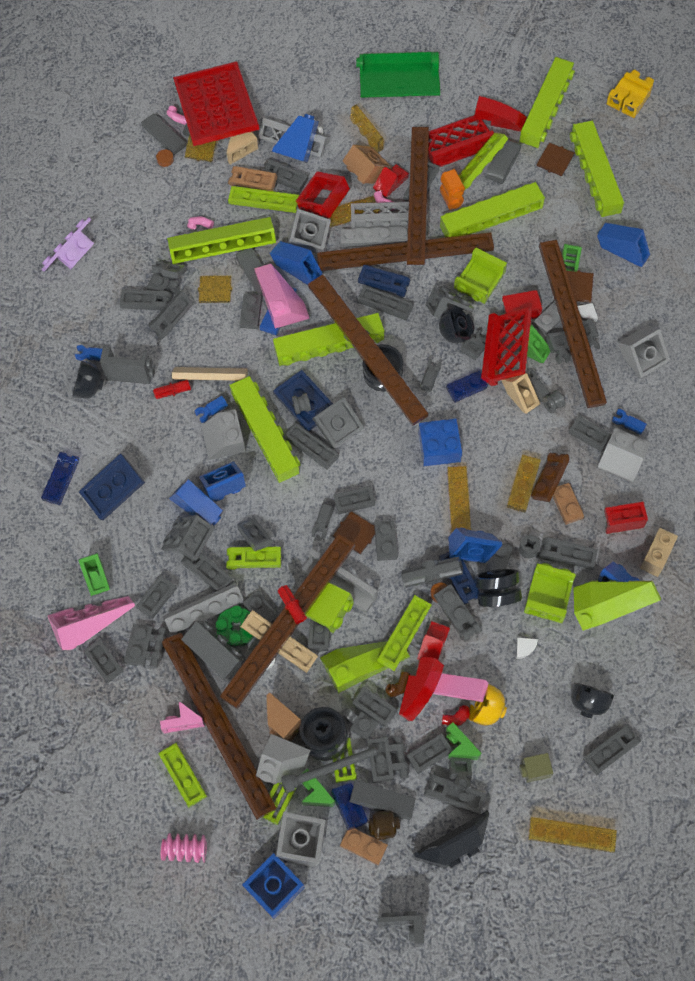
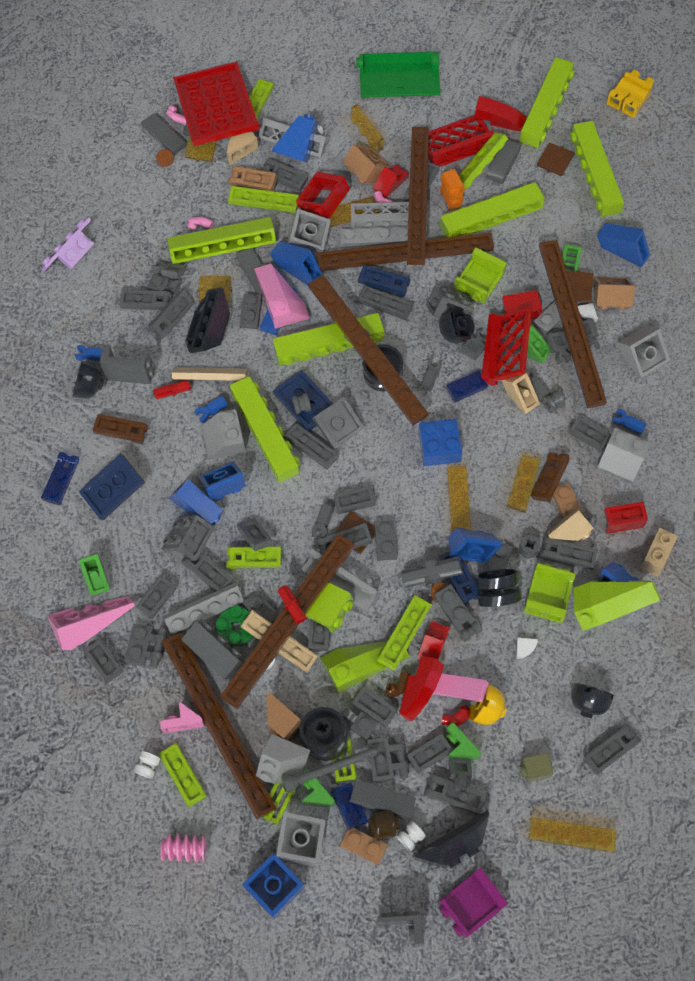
(120, 428): none -> reddish brown plate
(148, 760): none -> white wheel
(208, 322): none -> black wedge
(260, 95): none -> lime tile
(358, 535): none -> dark grey plate
(410, 836): none -> white wheel
(472, 904): none -> magenta panel
(572, 527): none -> tan slope
(613, 292): none -> medium nougat slope

